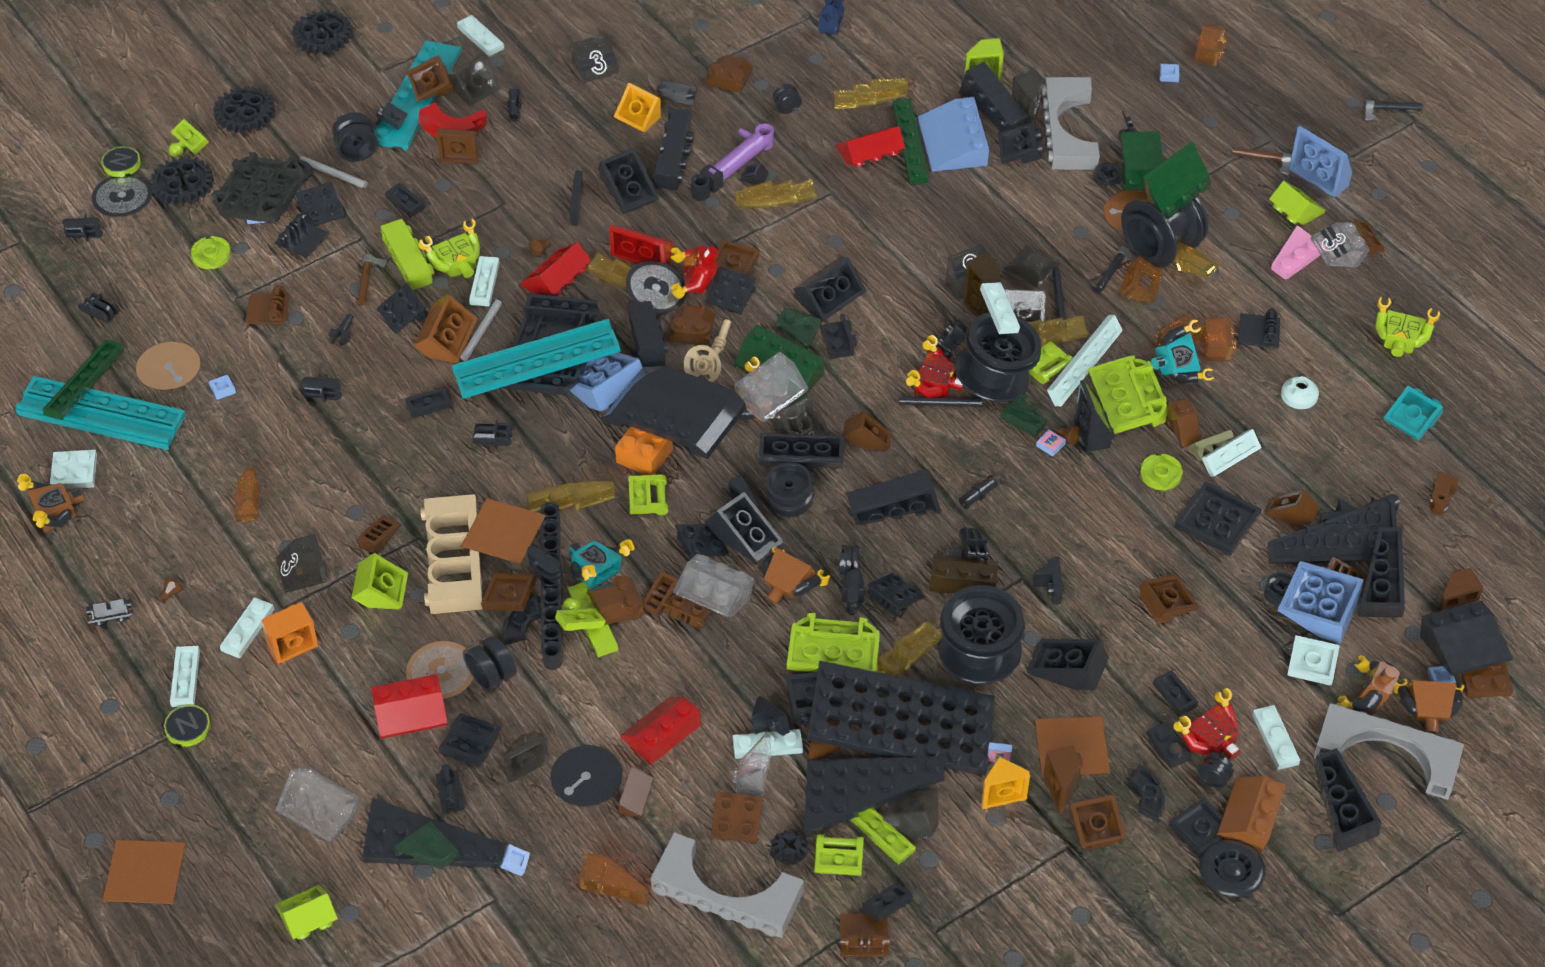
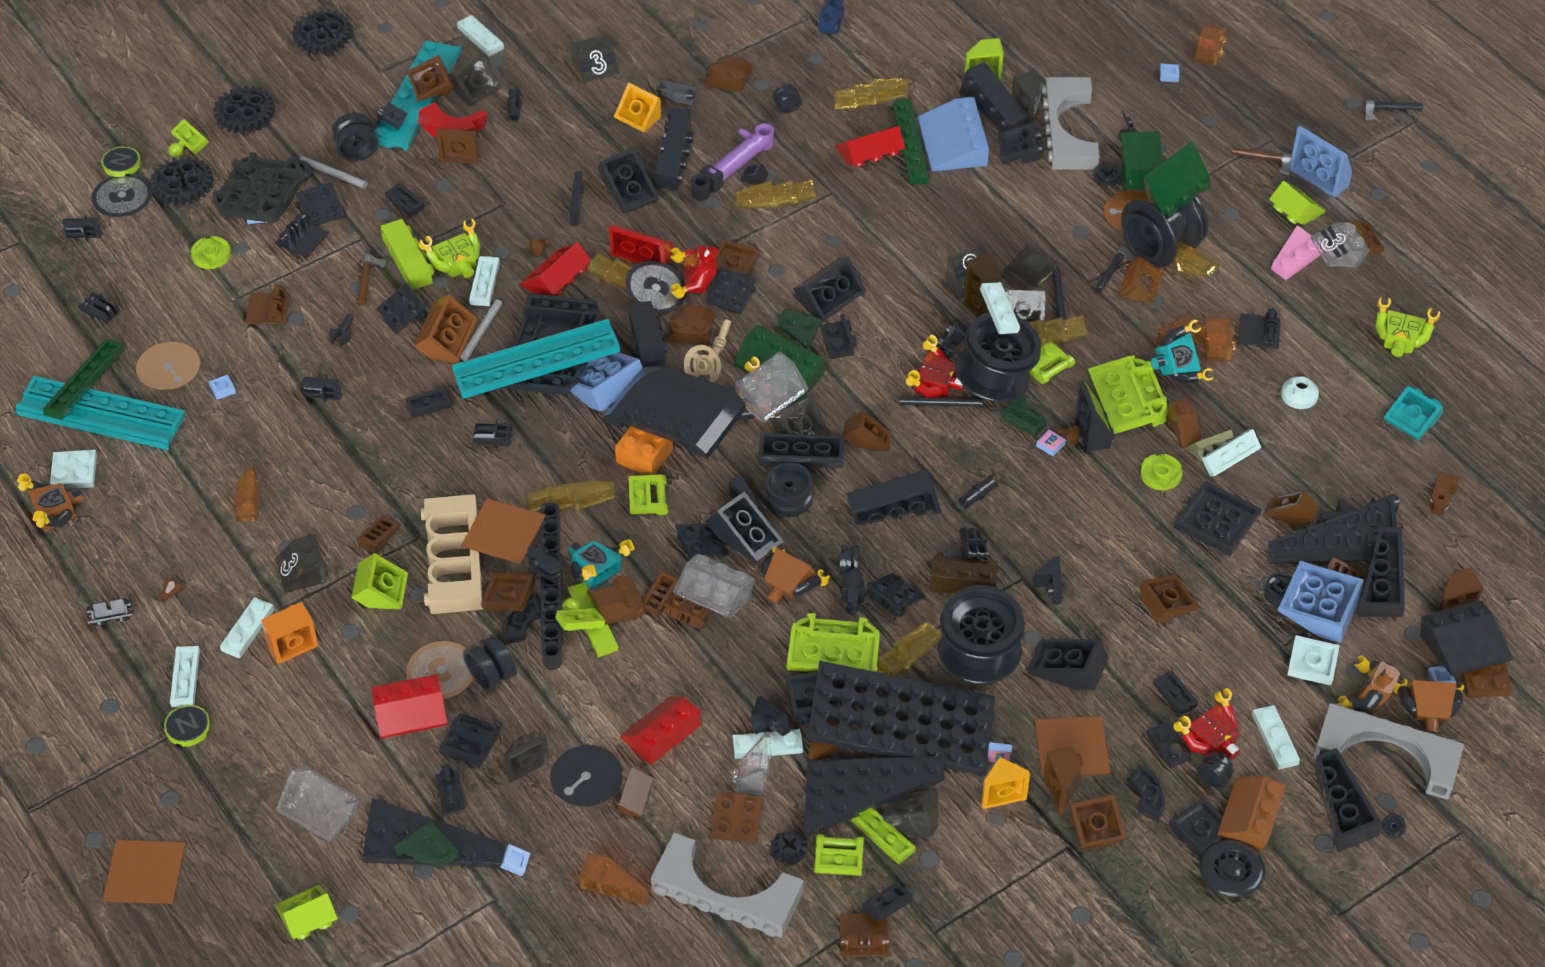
(1084, 359): light aqua plate -> none
(1394, 825): none -> black tile

